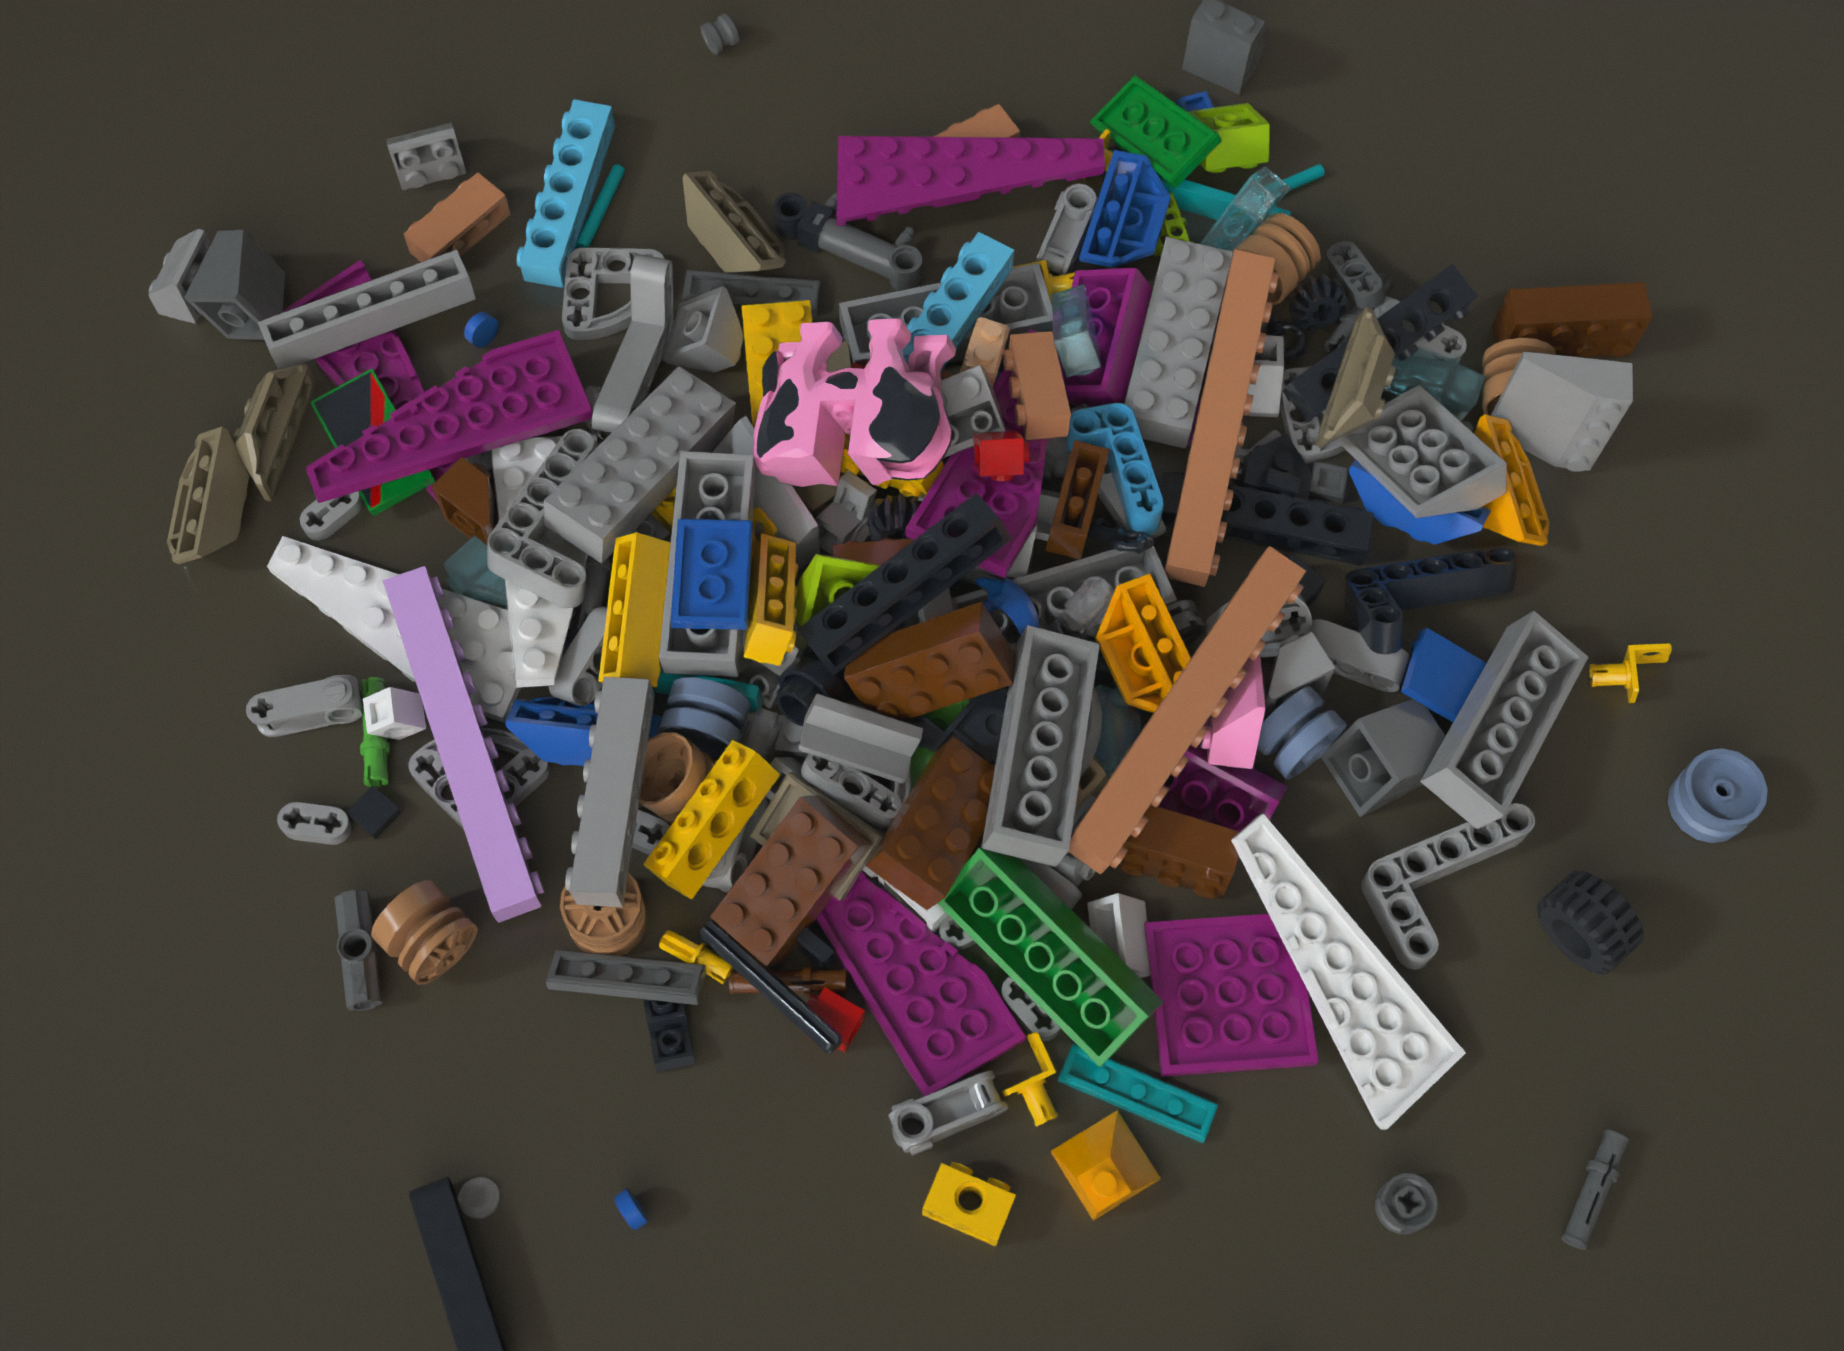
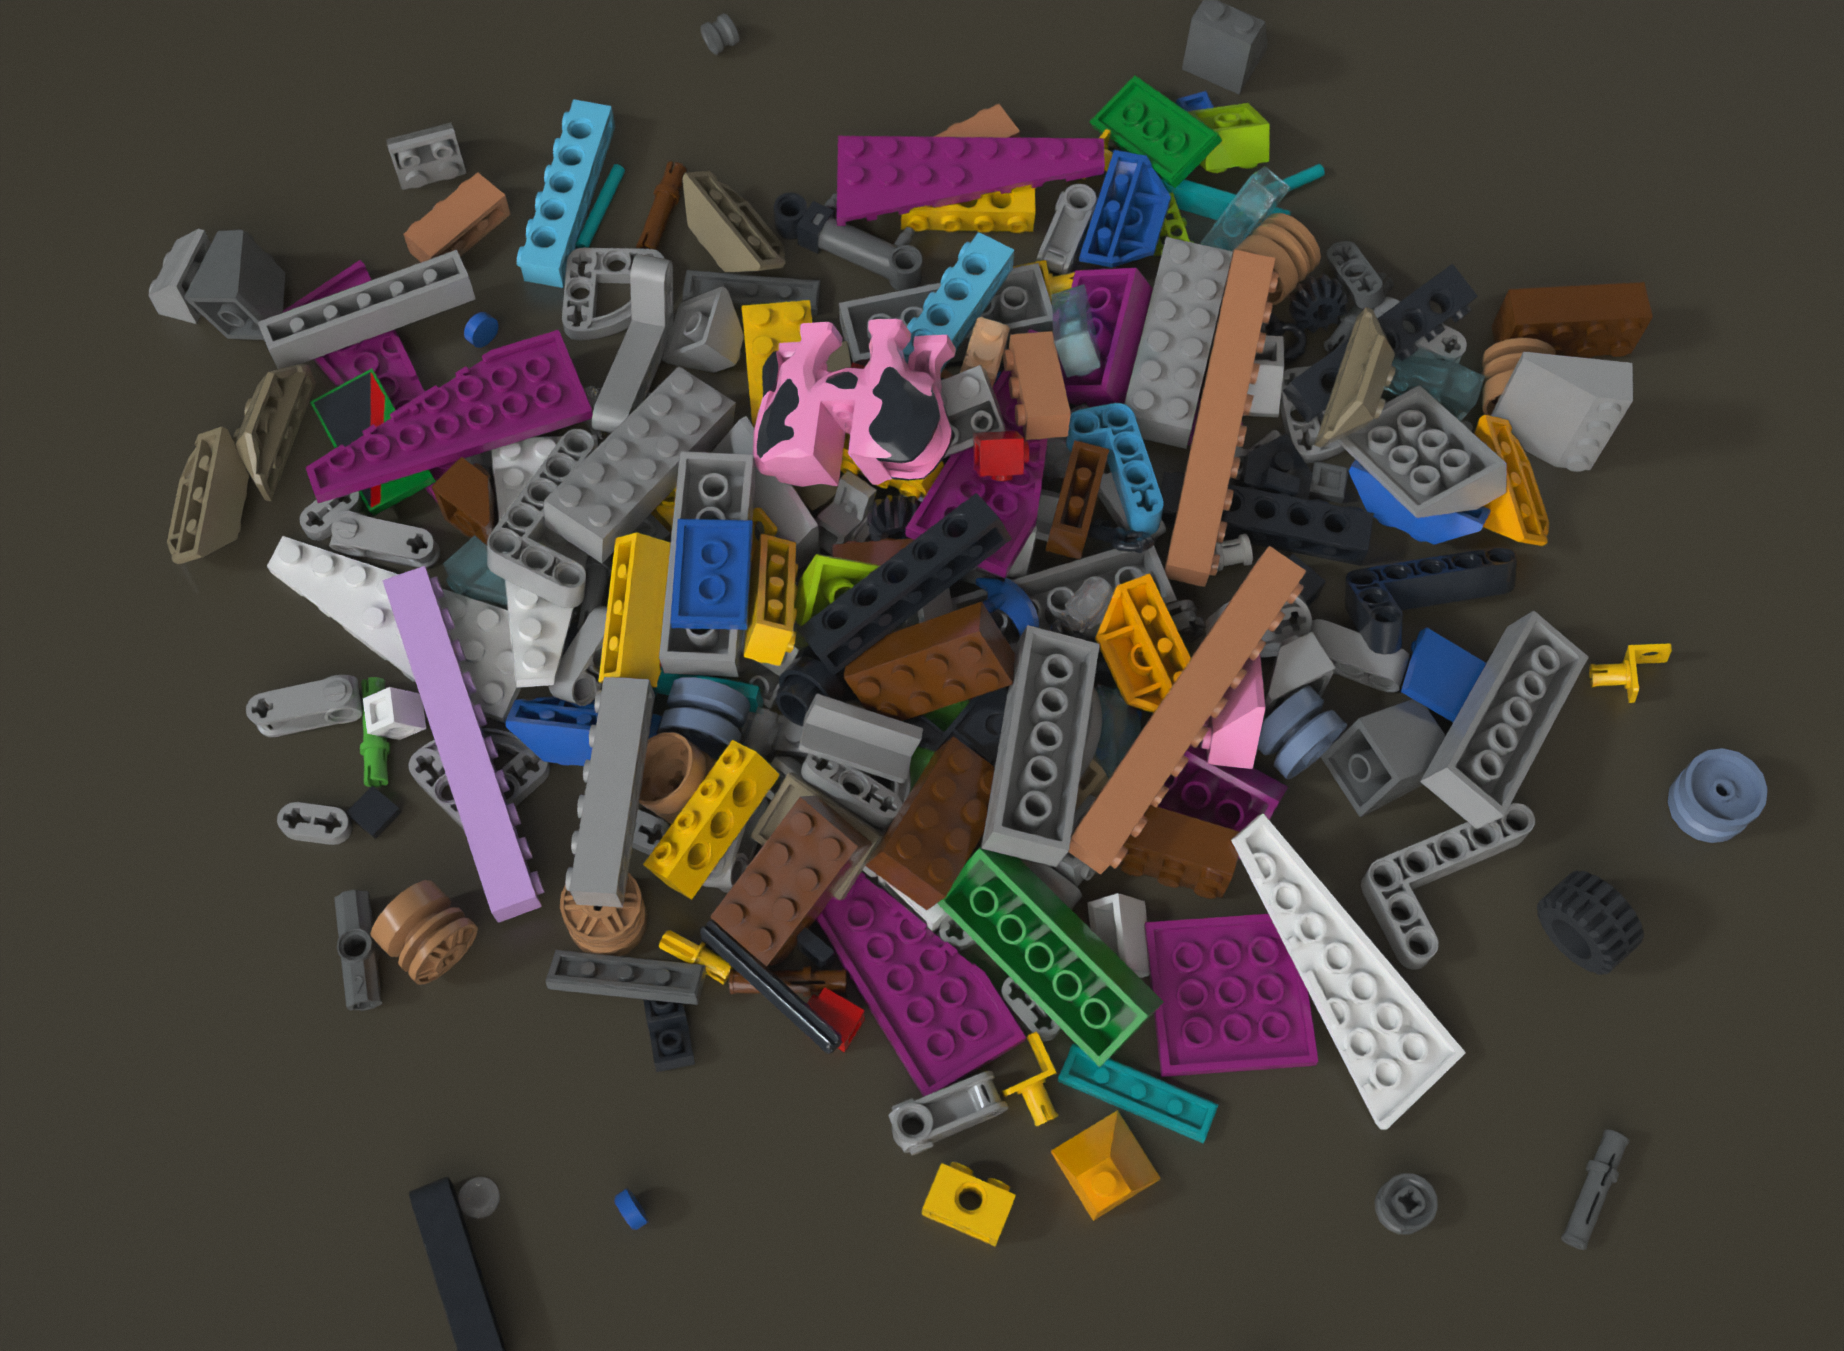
(383, 540): none -> light grey piece
(665, 198): none -> reddish brown pin
(984, 215): none -> yellow brick
(1234, 551): none -> white bush

